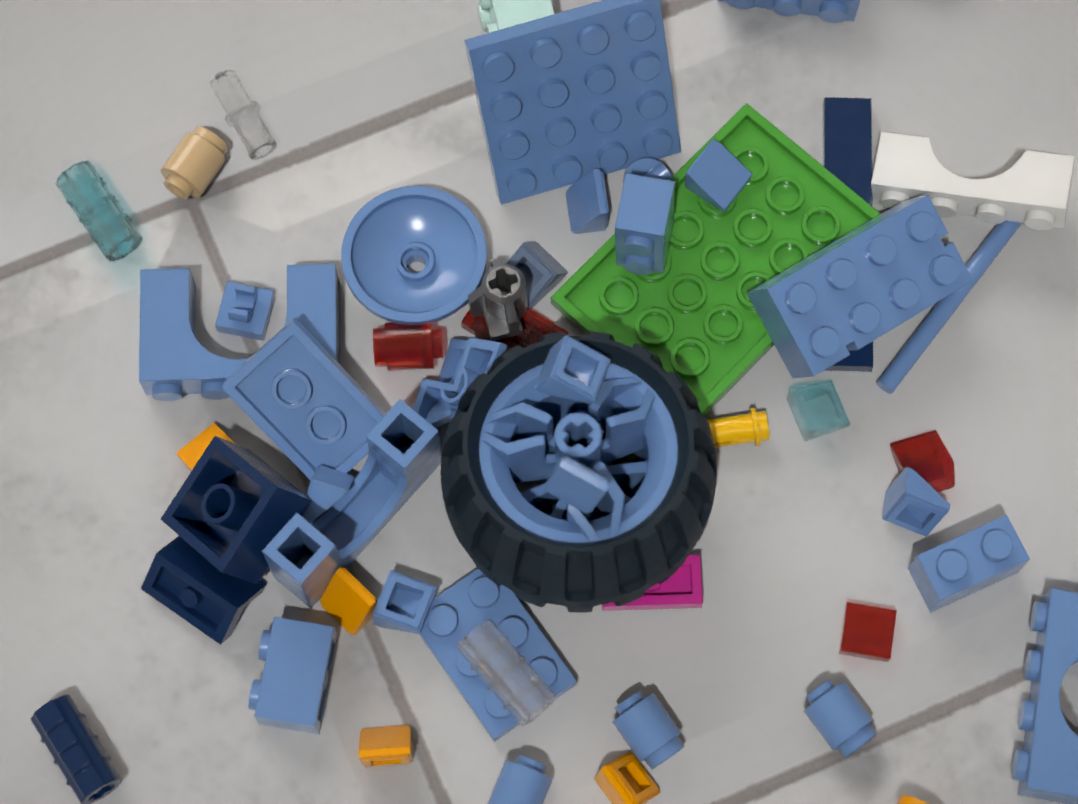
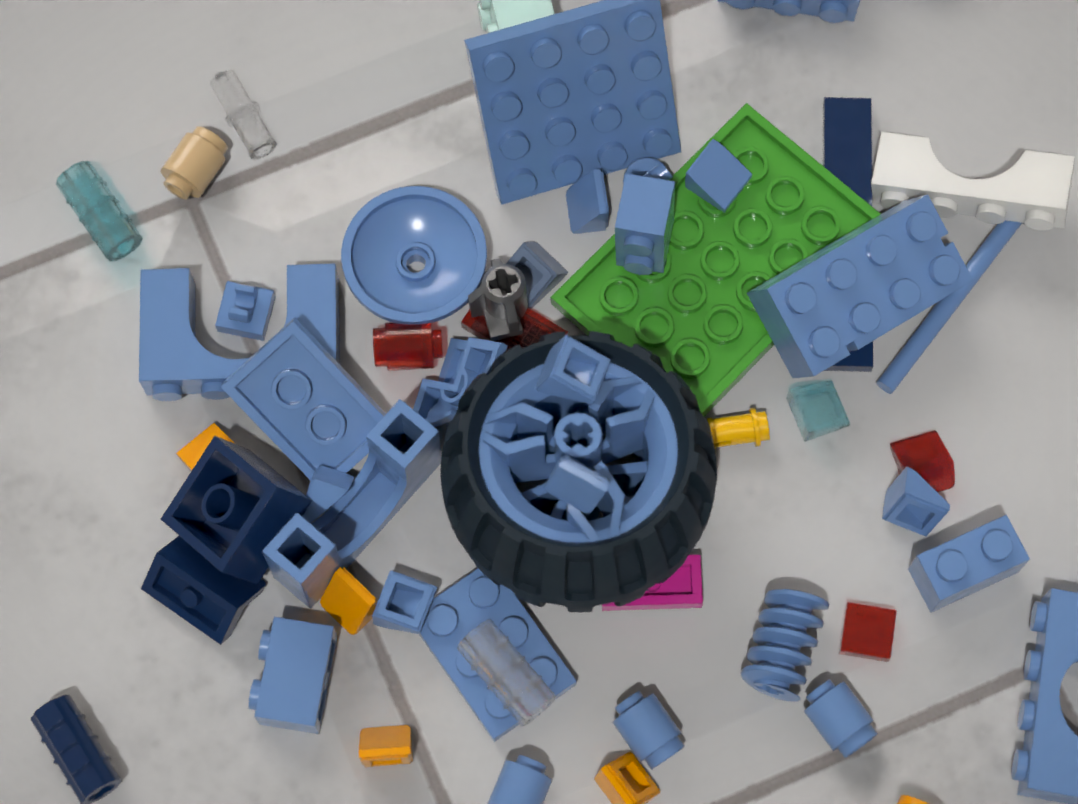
(781, 642): none -> medium blue piece

